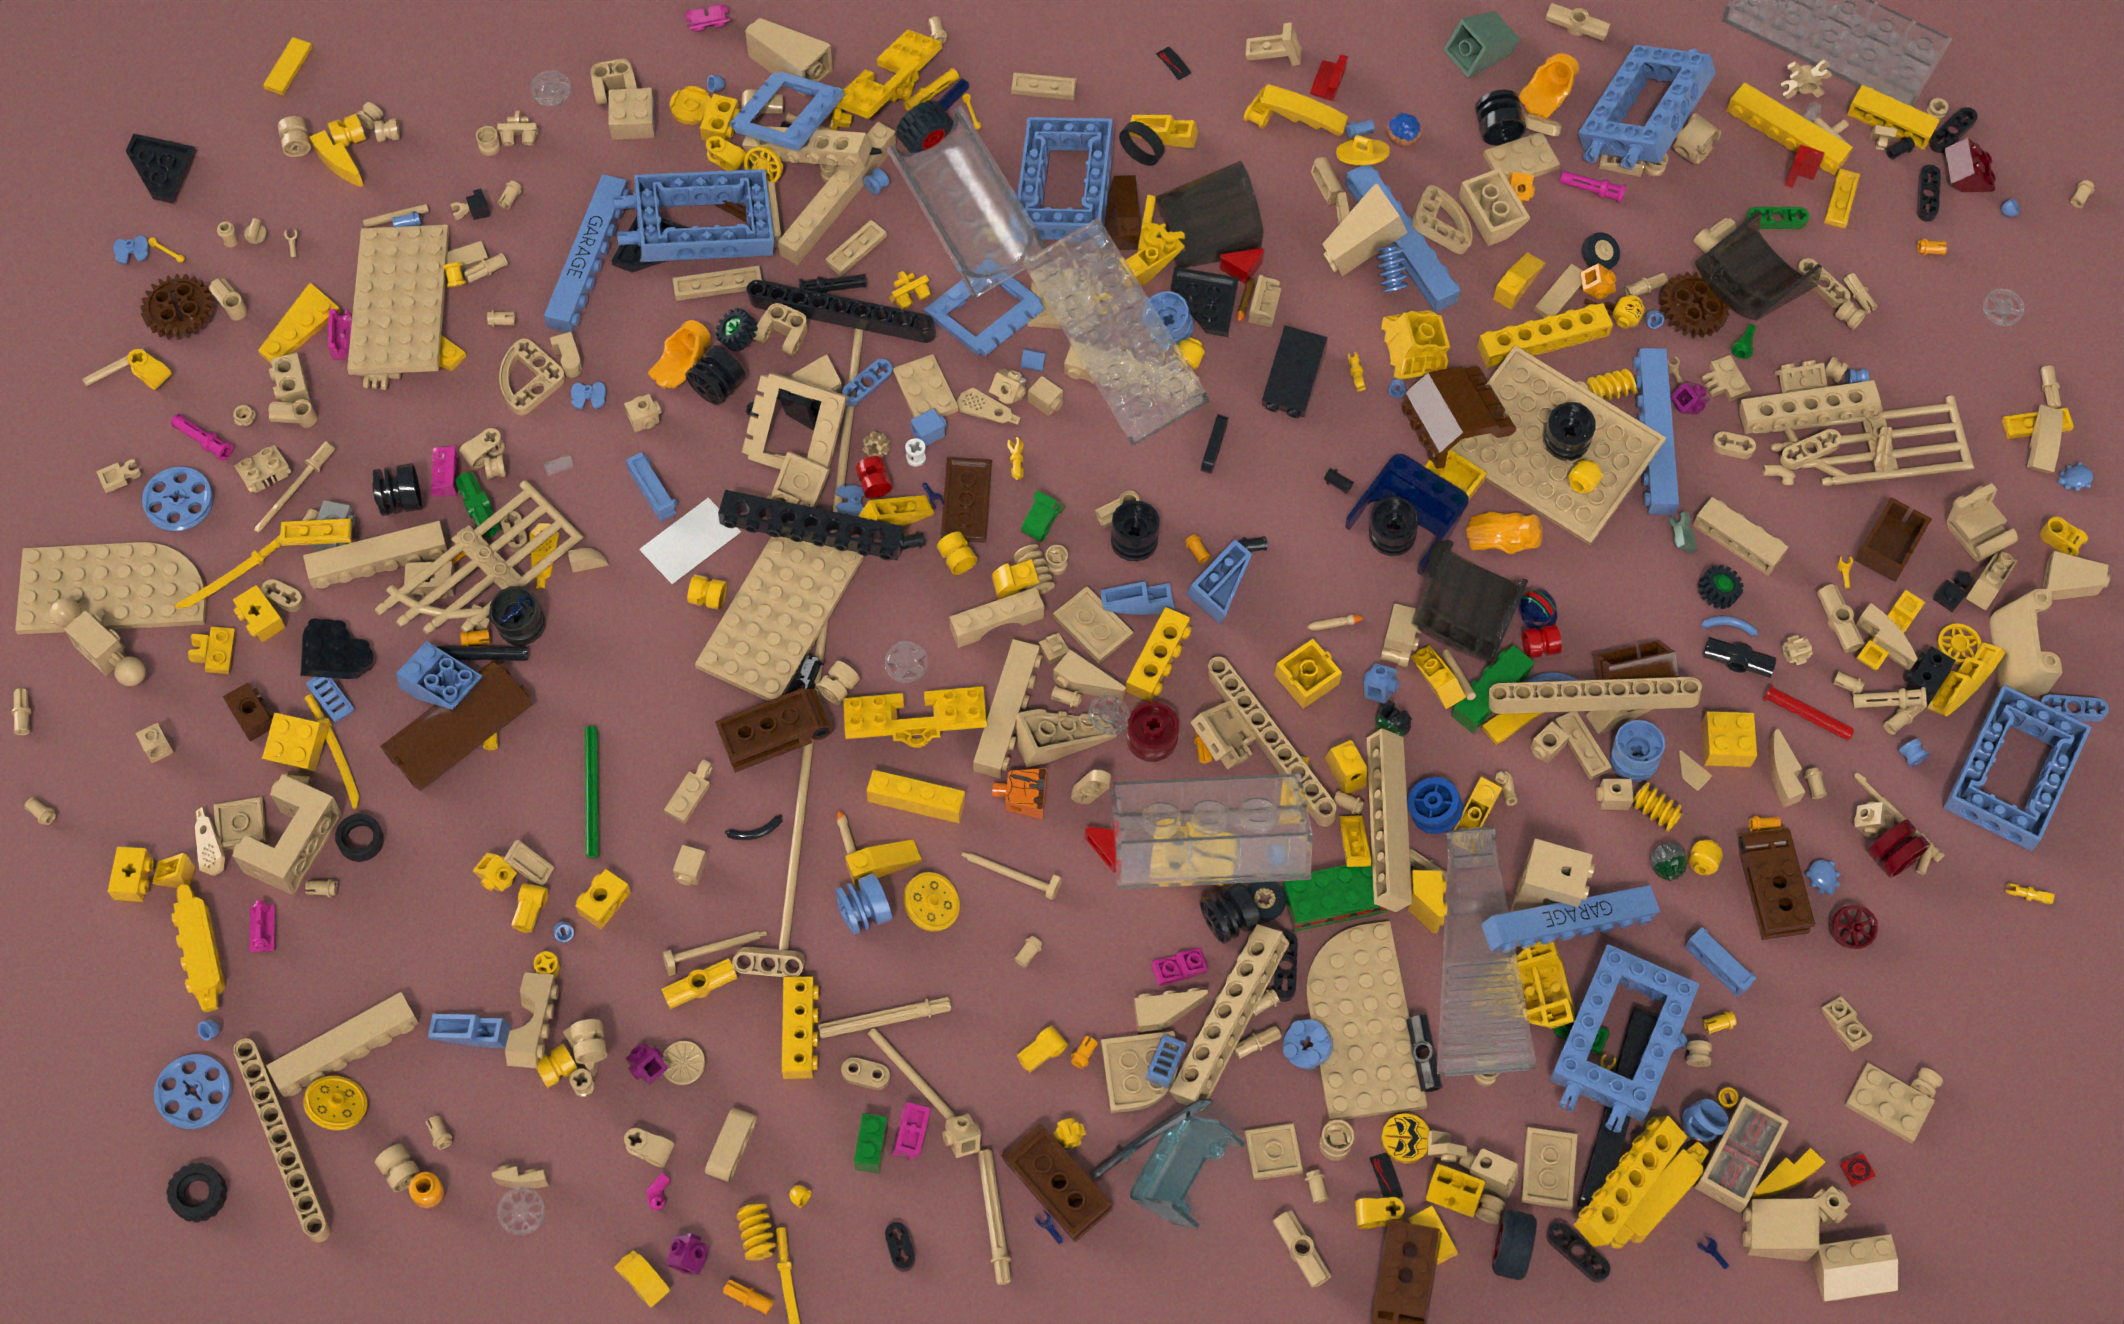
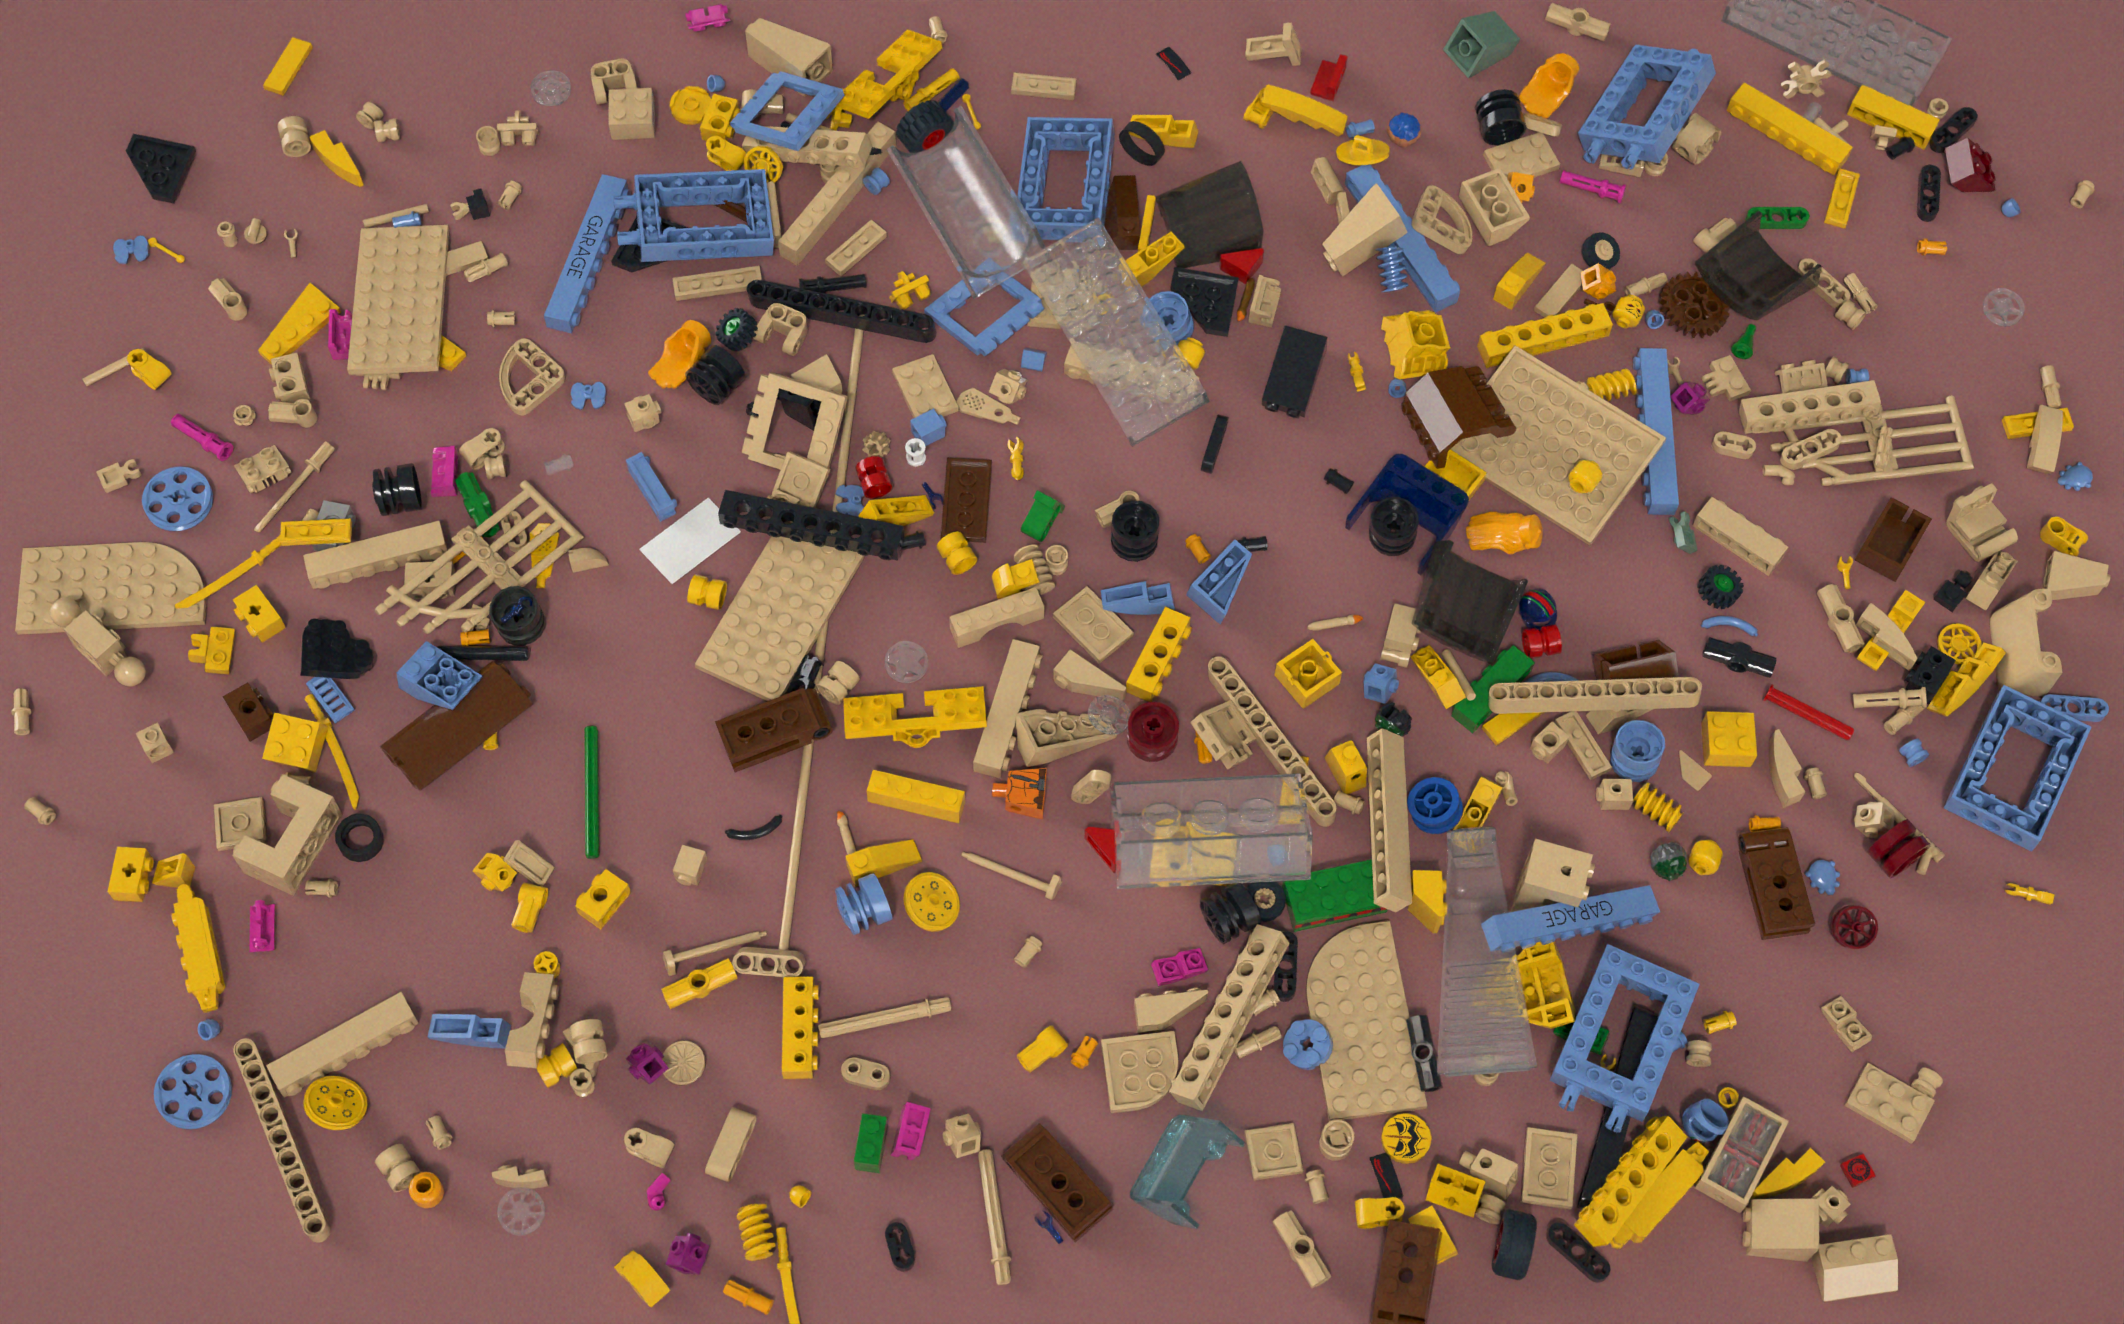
(183, 1178): black tyre -> none
(197, 300): reddish brown gear -> none
(209, 849): tan piece -> none
(280, 599): tan beam -> none
(347, 130): yellow wheel -> none
(454, 274): yellow bush -> none
(569, 931): medium blue hinge -> none
(570, 359): tan leg -> none
(689, 793): tan plate -> none
(868, 373): medium blue beam -> none
(911, 1074): tan piece -> none
(1045, 396): tan brick -> none
(1053, 648): tan tile -> none
(1066, 697): tan pin -> none
(1069, 1133): yellow gear -> none
(1123, 1153): black sword -> none
(1155, 230): yellow piece -> none
(1159, 1078): medium blue slope -> none
(1354, 841): yellow tile -> none
(1421, 863): tan axle -> none
(1440, 1146): tan bracket -> none
(1570, 420): black wheel -> none
(1712, 1249): clear blue hand -> none
(1719, 962): medium blue container -> none
(1797, 650): tan gear -> none
(1805, 164): red panel -> none
(1849, 683): tan pin -> none

